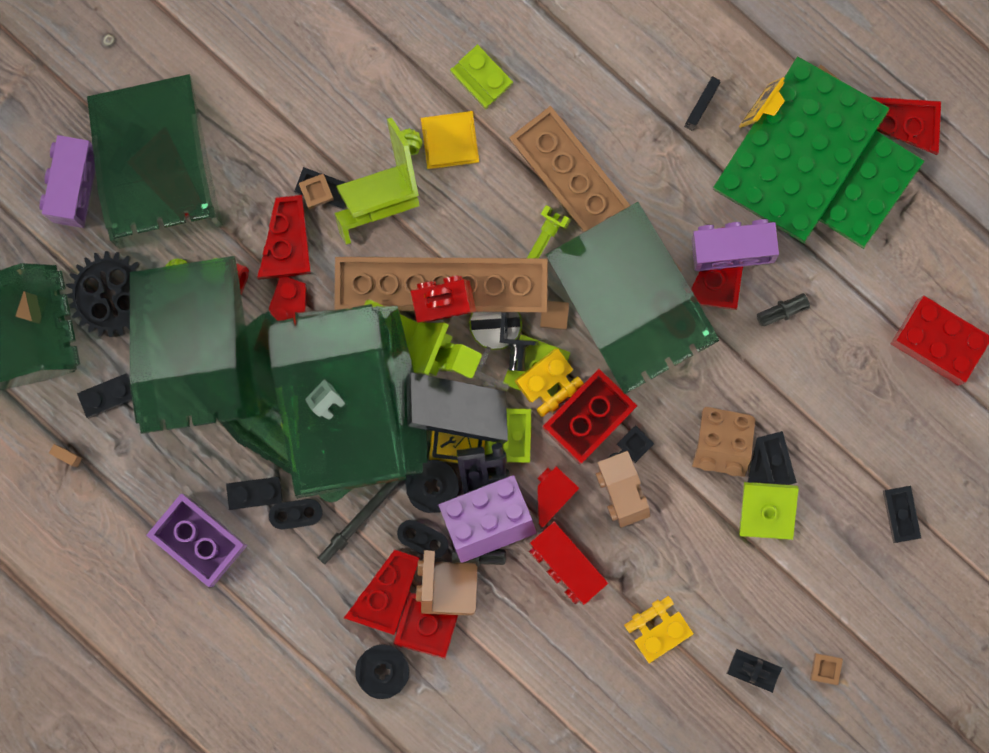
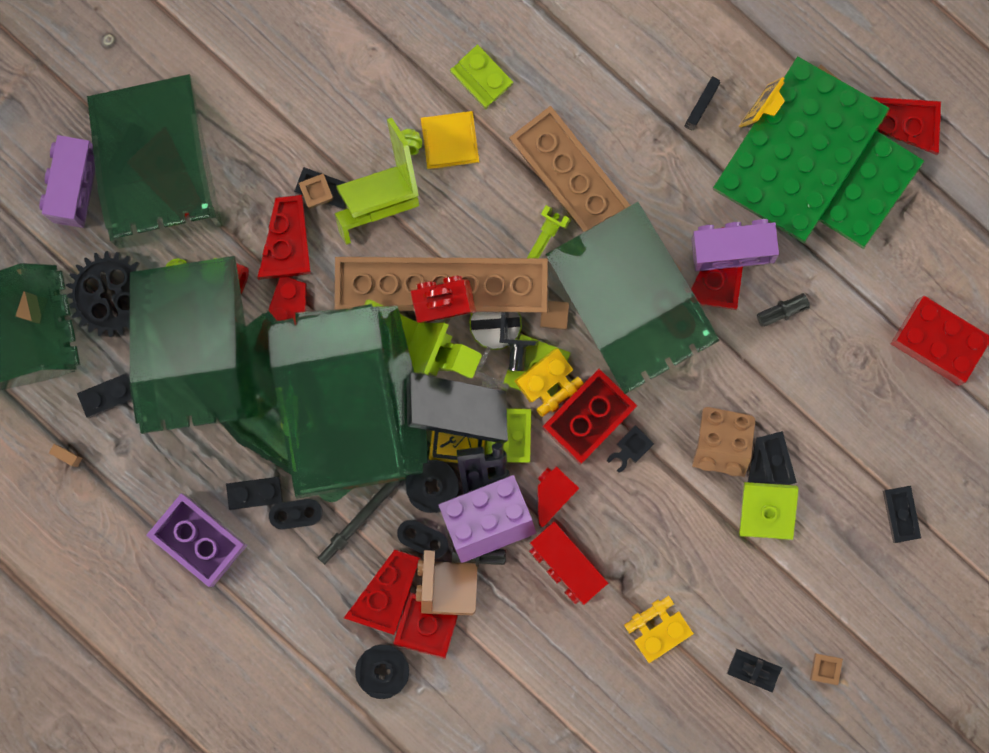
(323, 398): sand green tile -> none
(624, 489): medium nougat brick -> none

